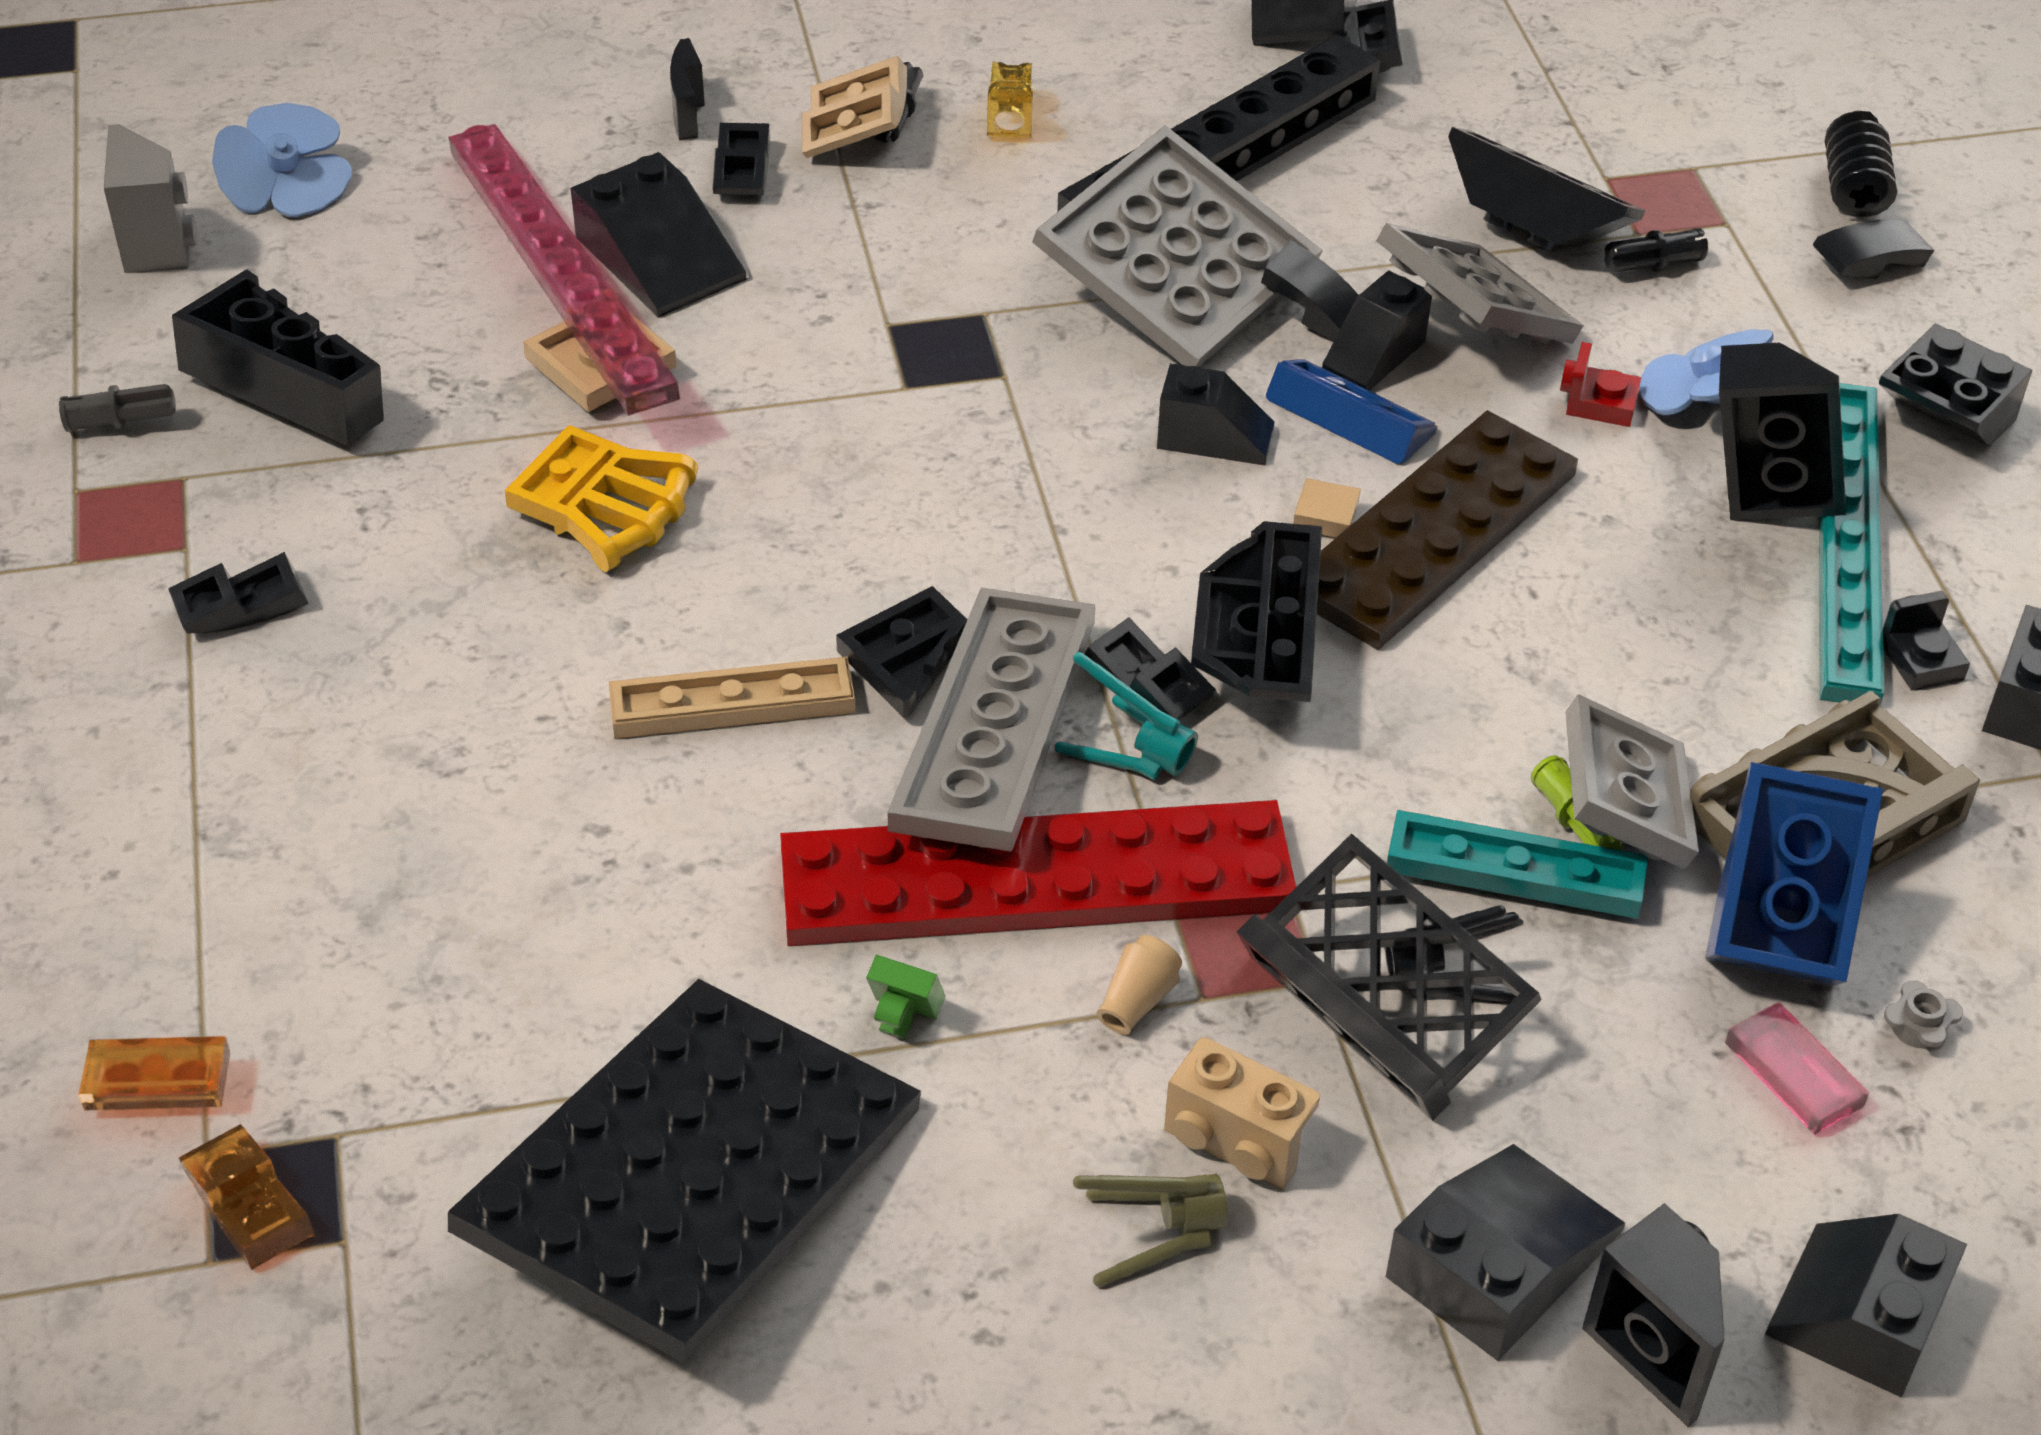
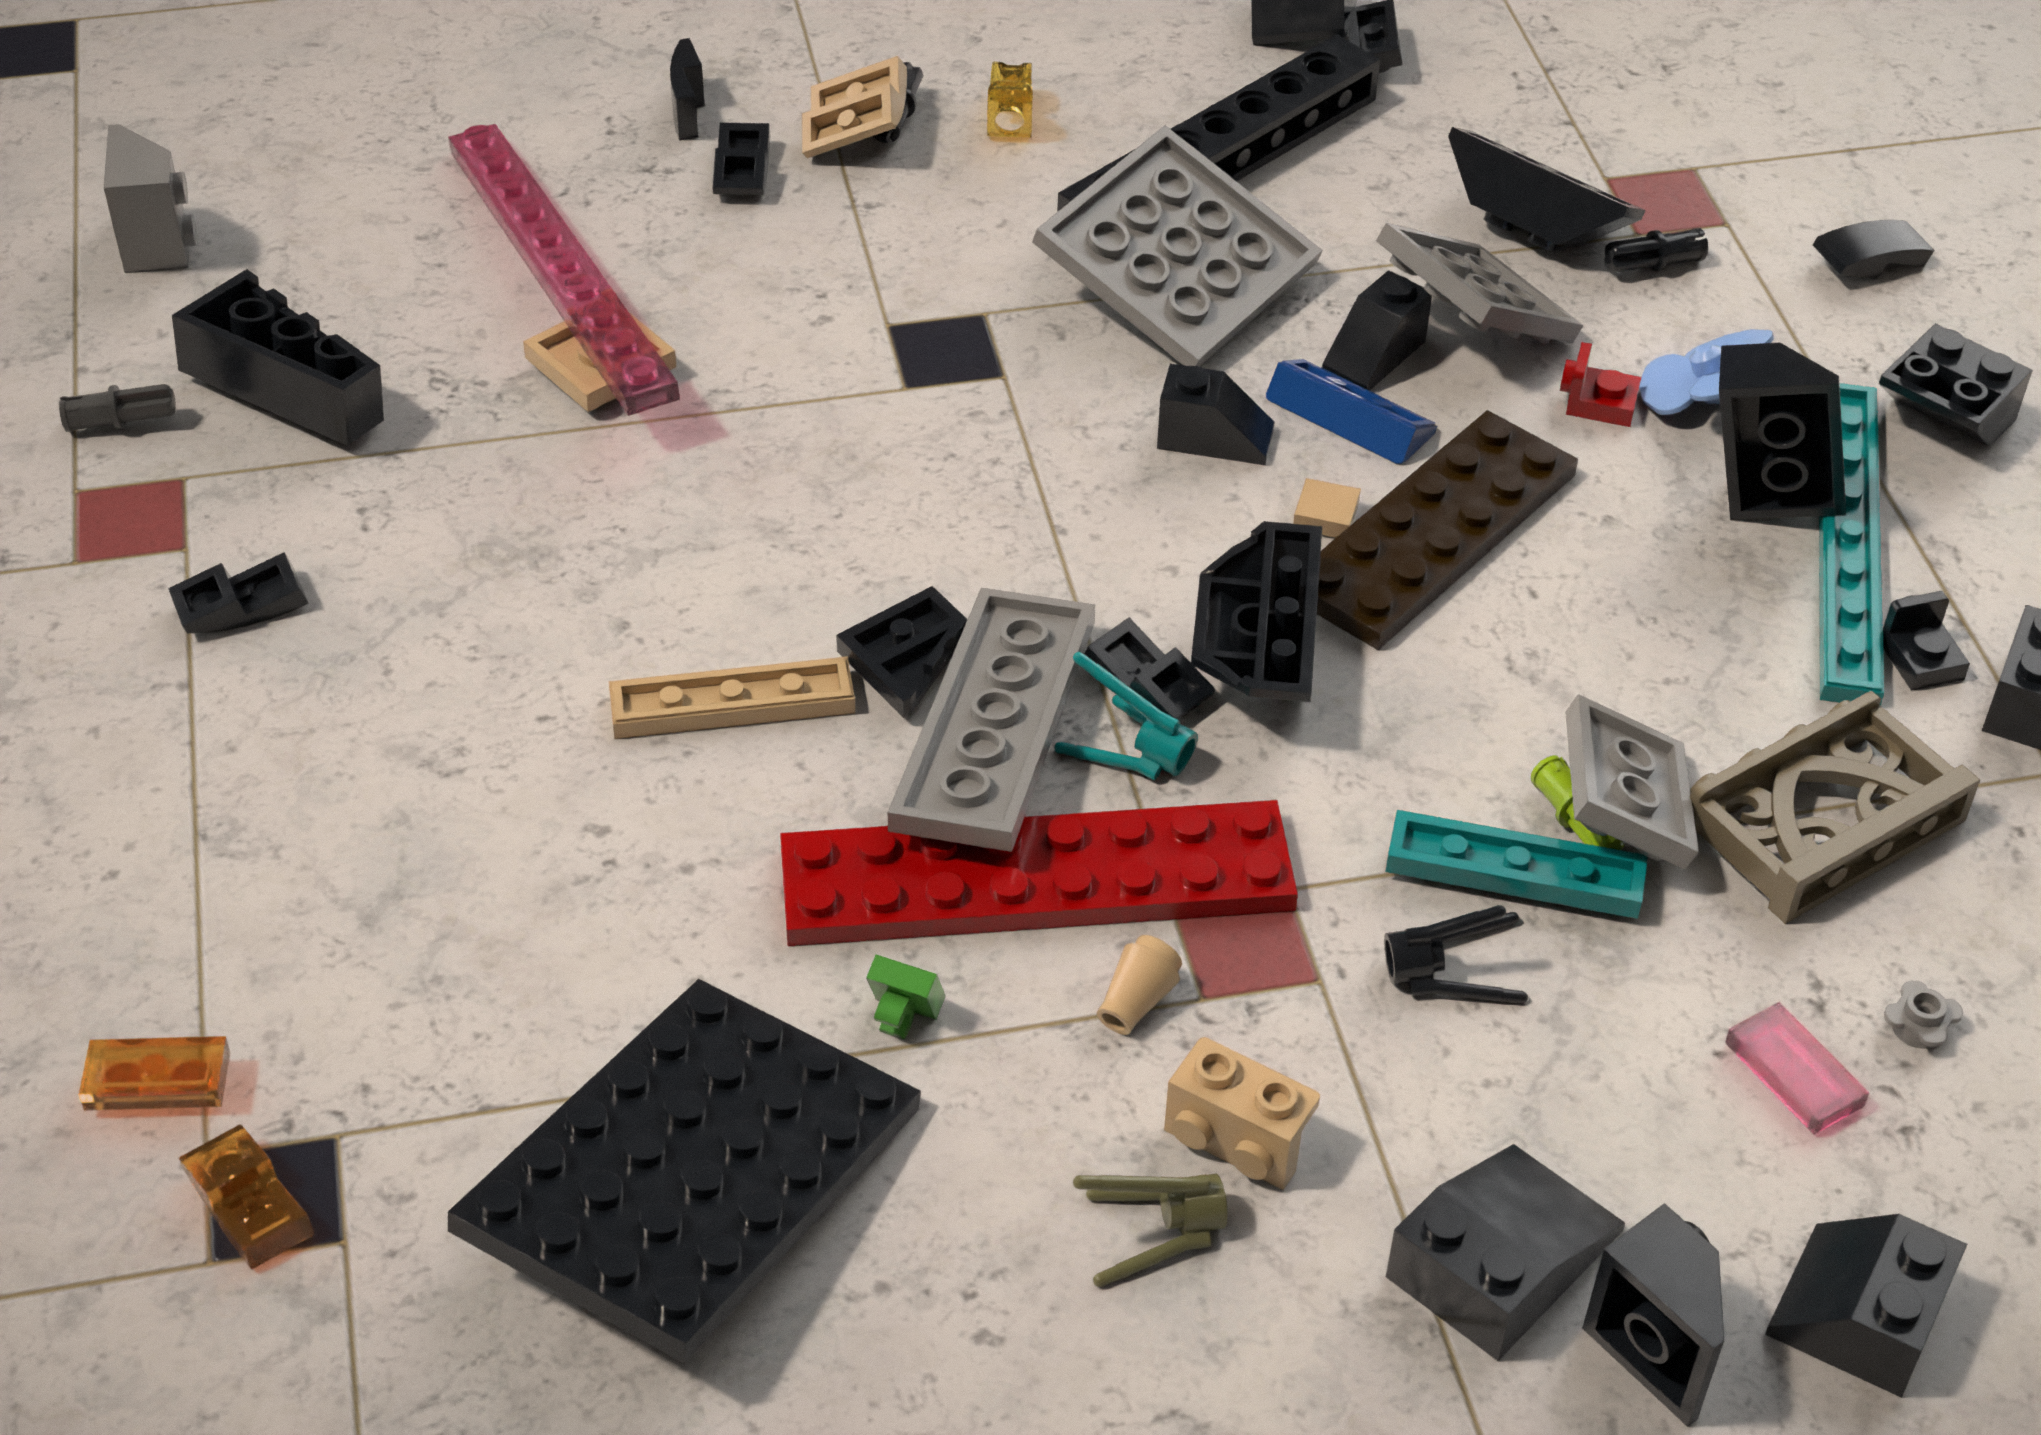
(269, 162): light blue piece -> none
(573, 479): yellow plate -> none
(654, 234): black slope -> none
(1313, 285): black slope -> none
(1349, 1014): black fence -> none
(1795, 874): blue slope -> none
(1860, 164): black piece -> none

